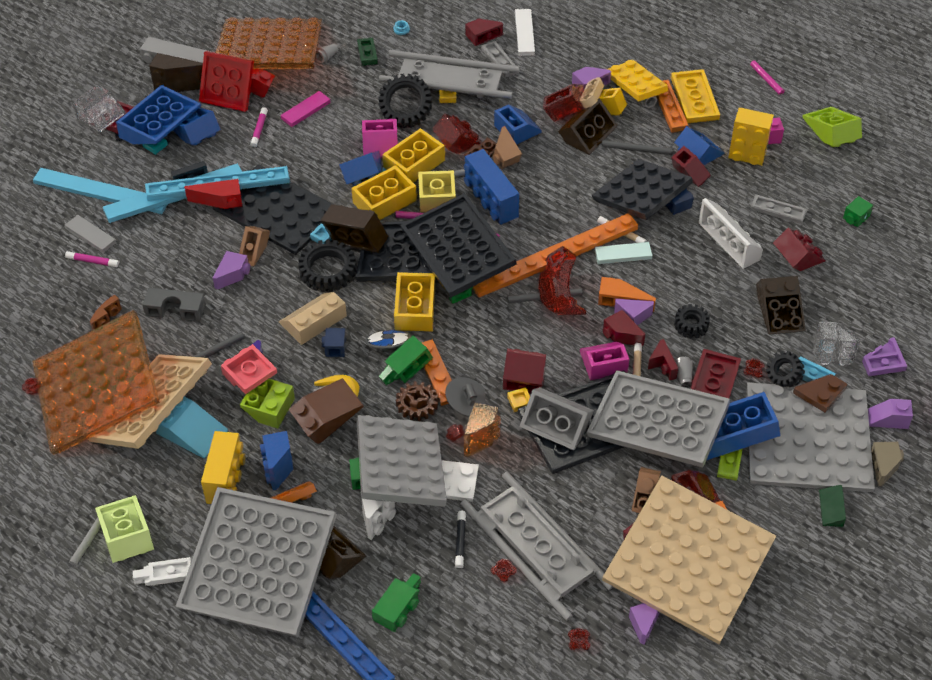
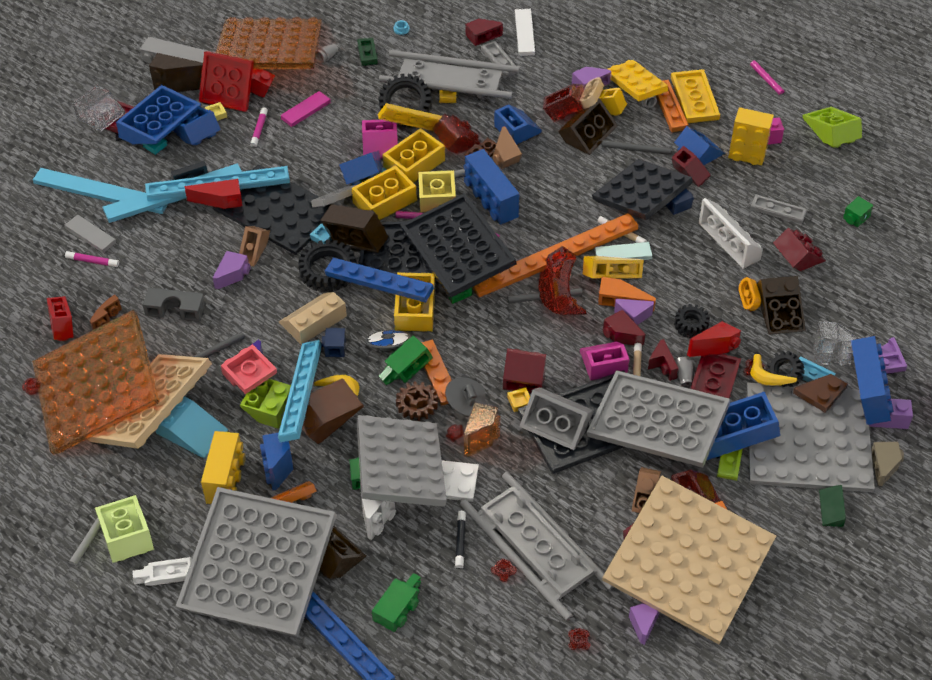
(60, 318): none -> red slope
(218, 110): none -> light yellow plate
(300, 391): none -> medium azure tile
(332, 197): none -> light grey tile
(379, 280): none -> blue plate
(408, 116): none -> yellow tile
(612, 267): none -> yellow slope
(715, 340): none -> red slope
(749, 294): none -> light orange plate
(766, 378): none -> yellow piece
(872, 380): none -> blue brick

